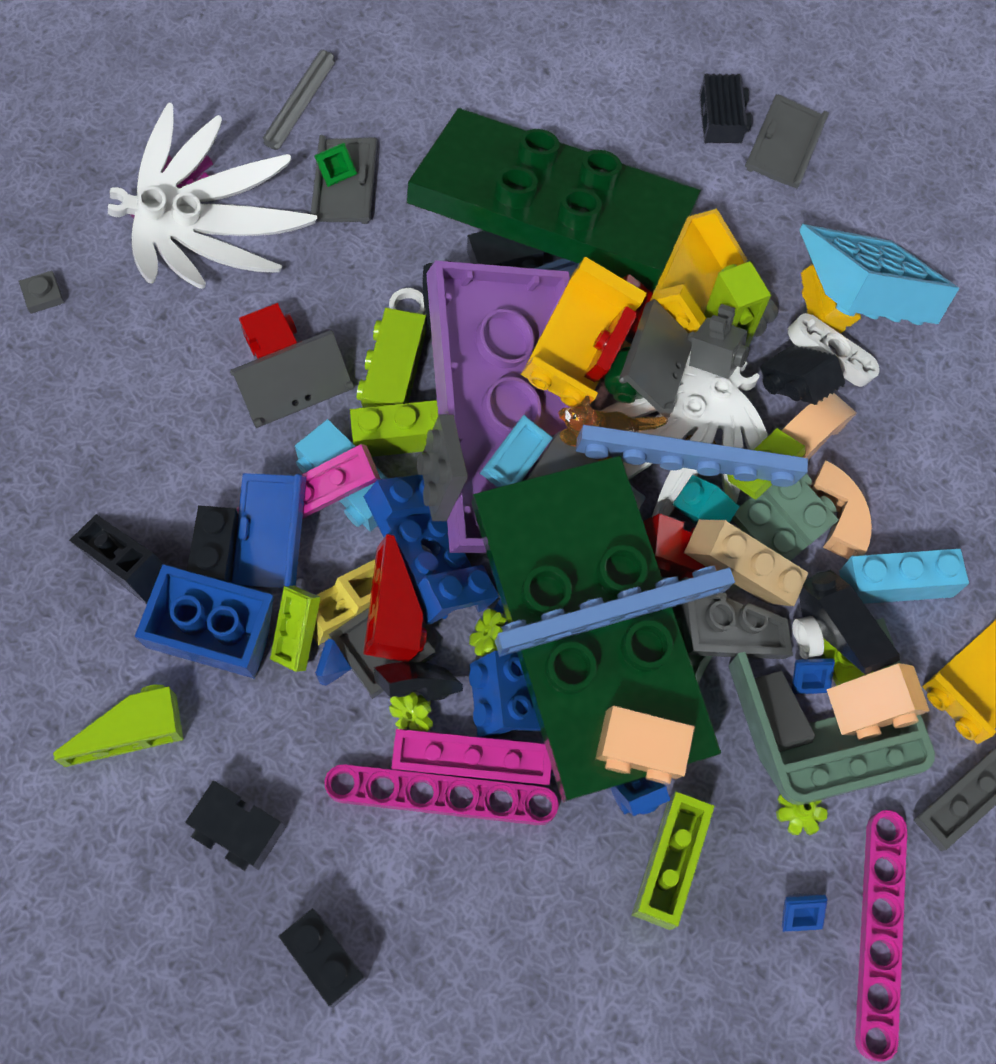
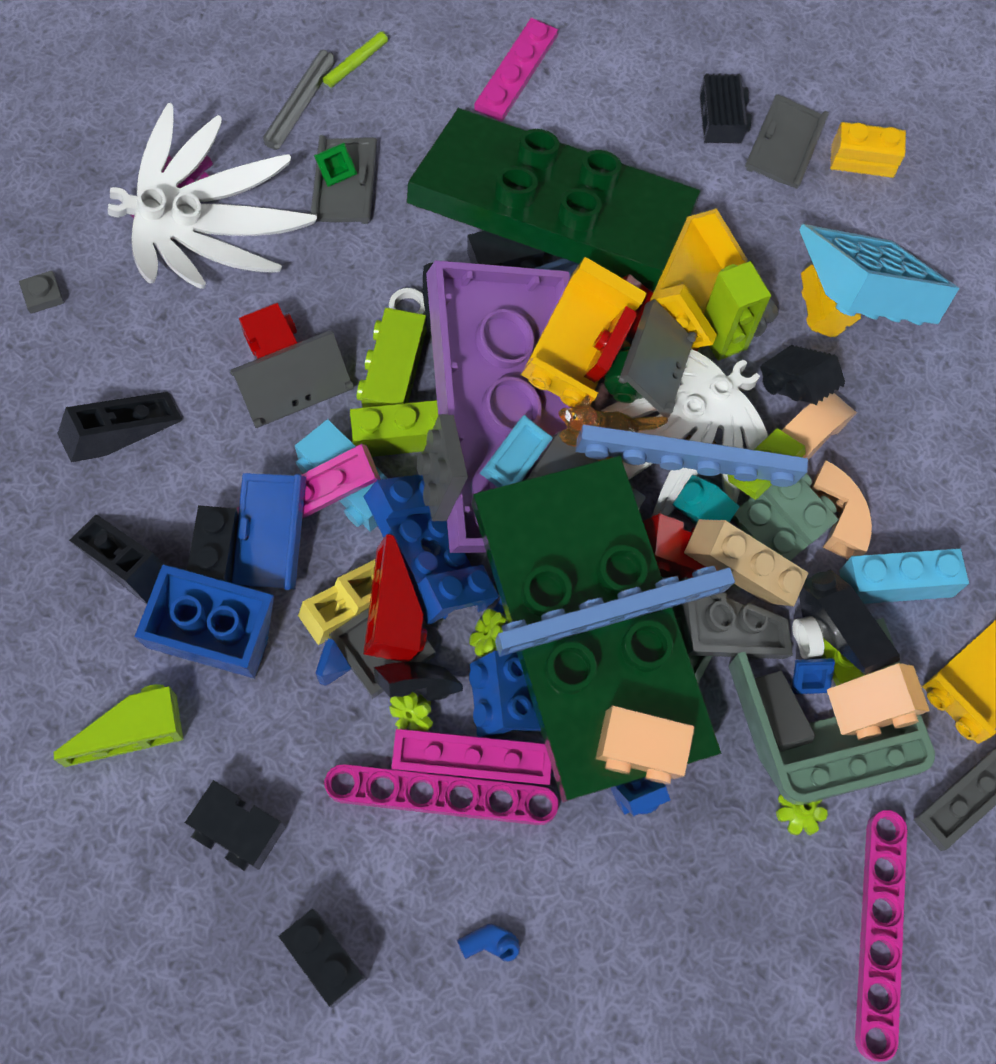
(110, 425): none -> black slope
(295, 628): lime plate -> none
(355, 59): none -> lime piece
(492, 939): none -> blue arm
(516, 69): none -> dark pink plate
(673, 861): lime brick -> none
(719, 345): dark grey brick -> none
(804, 912): blue slope -> none
(856, 364): white beam -> none
(868, 149): none -> yellow brick

